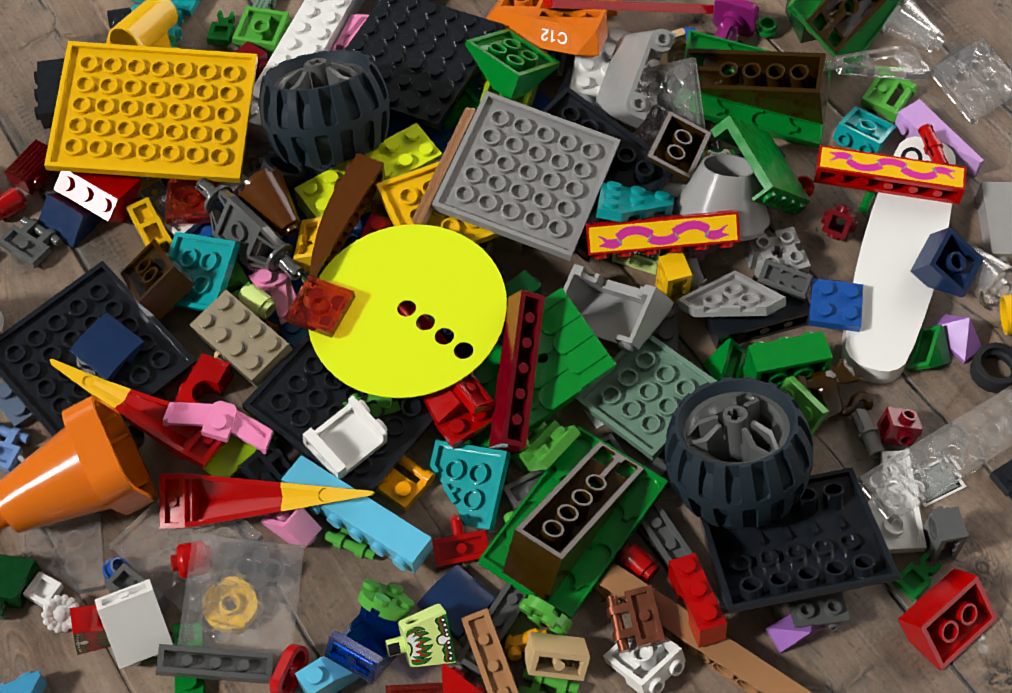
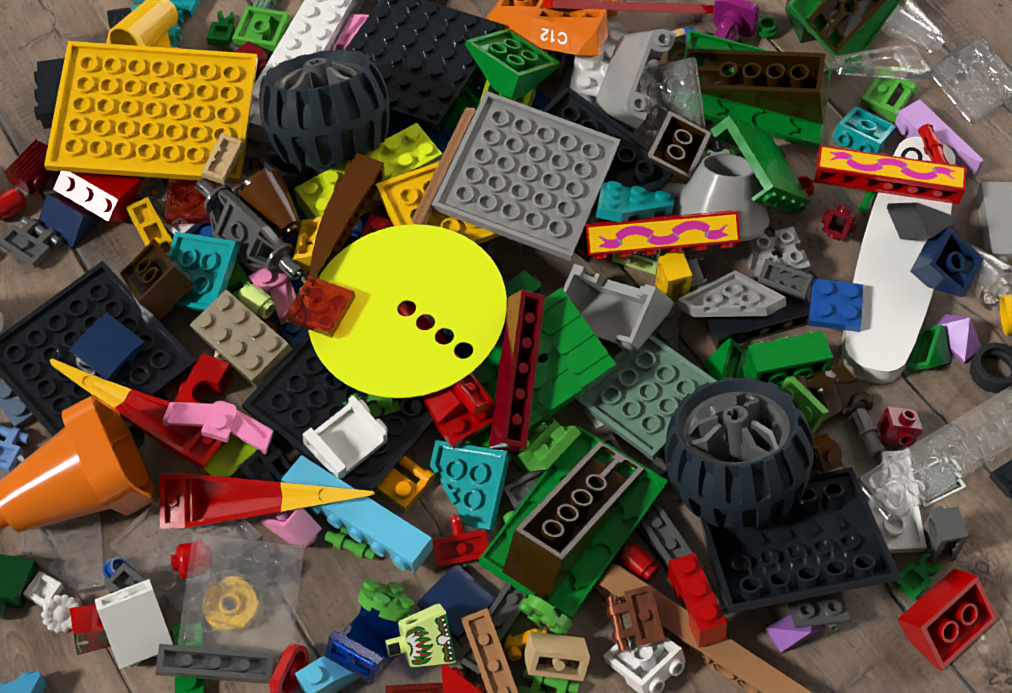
(223, 159): none -> tan plate
(828, 453): none -> reddish brown brick
(918, 220): none -> black slope

